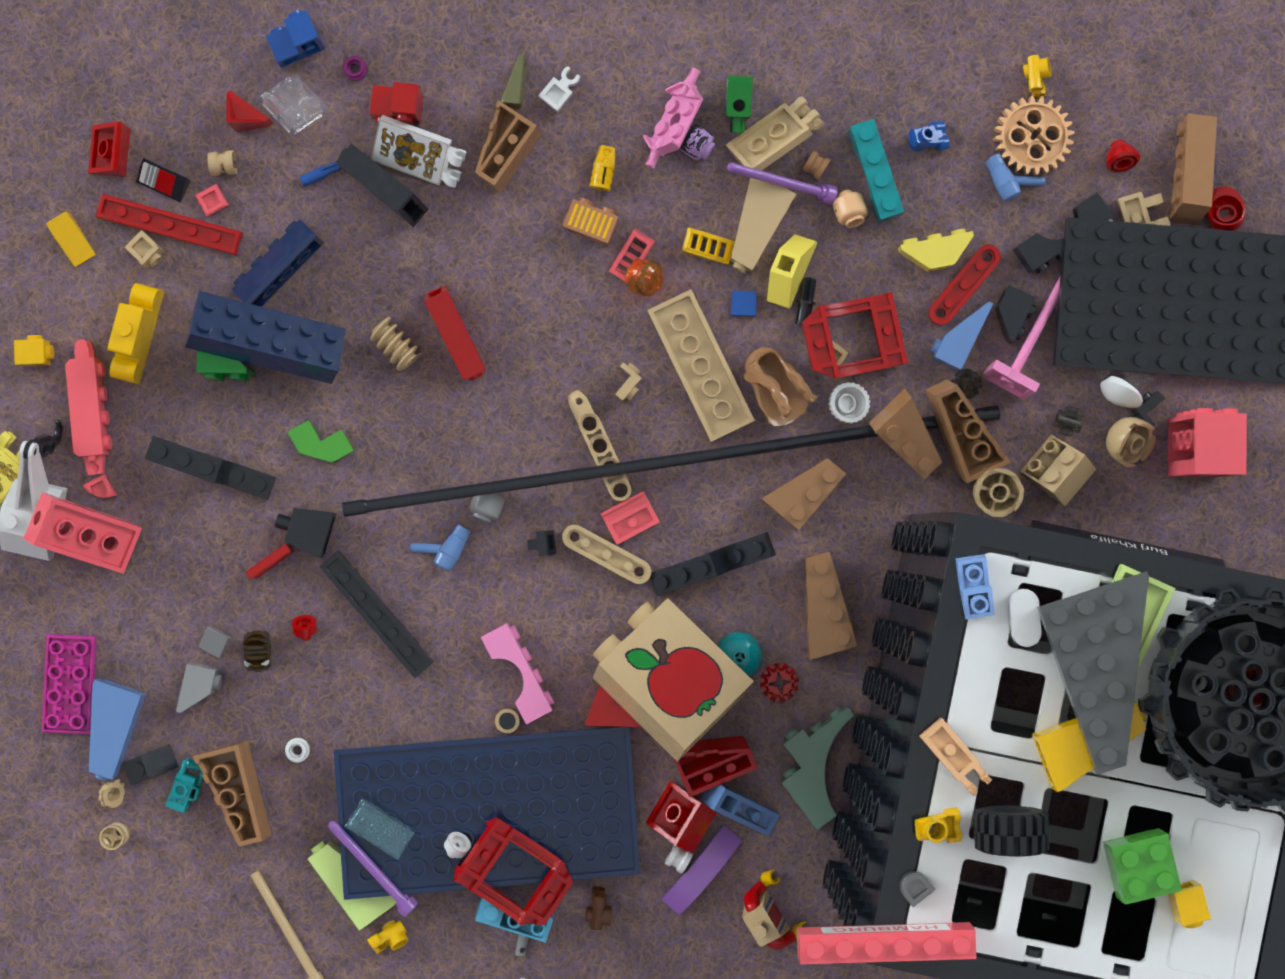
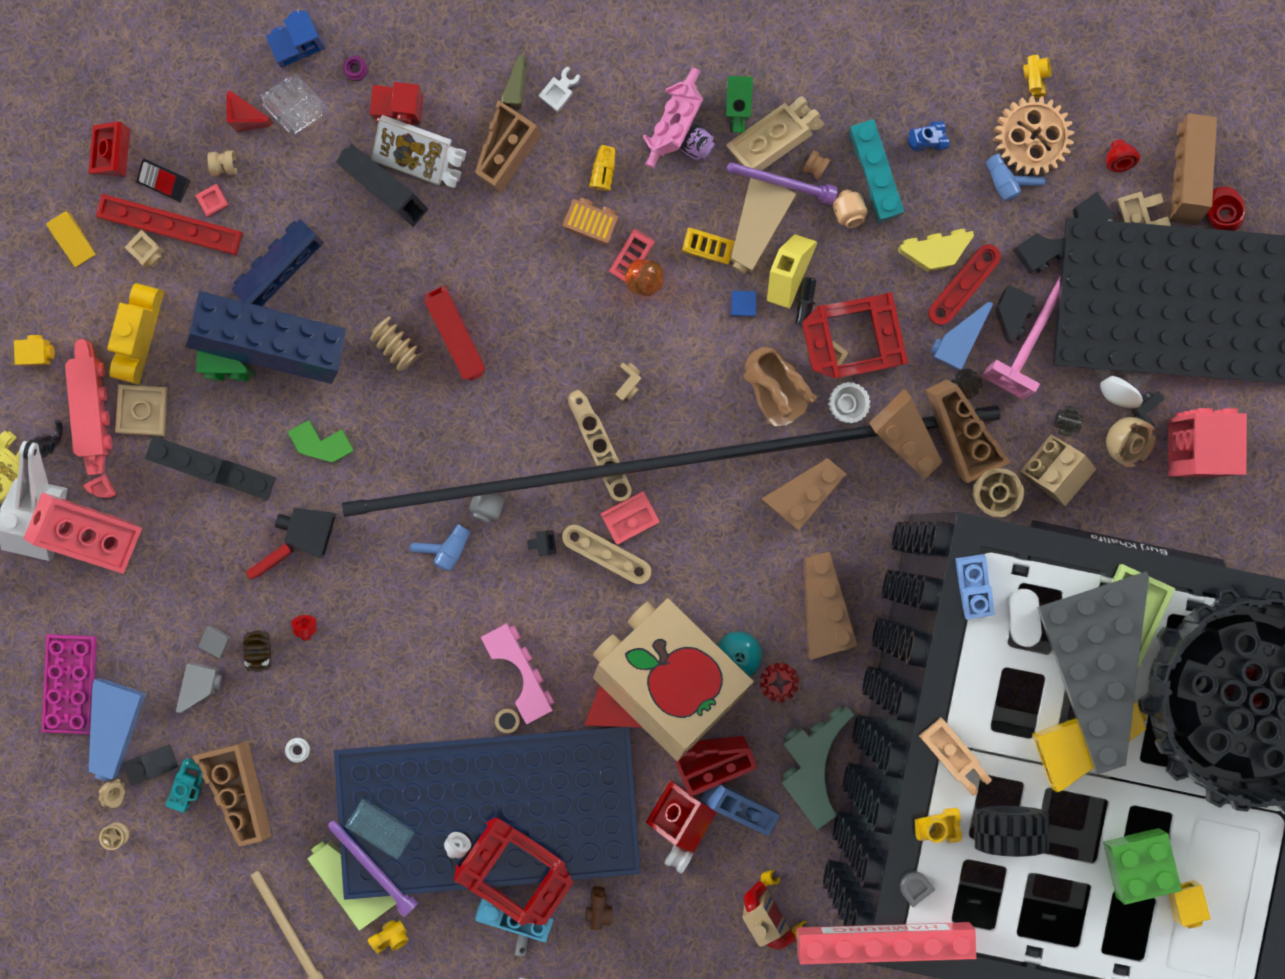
(141, 410): none -> tan tile
(319, 174): blue piece -> none
(376, 614): black plate -> none
(700, 365): tan plate -> none
(702, 870): medium lavender slope -> none
(712, 564): black bracket -> none

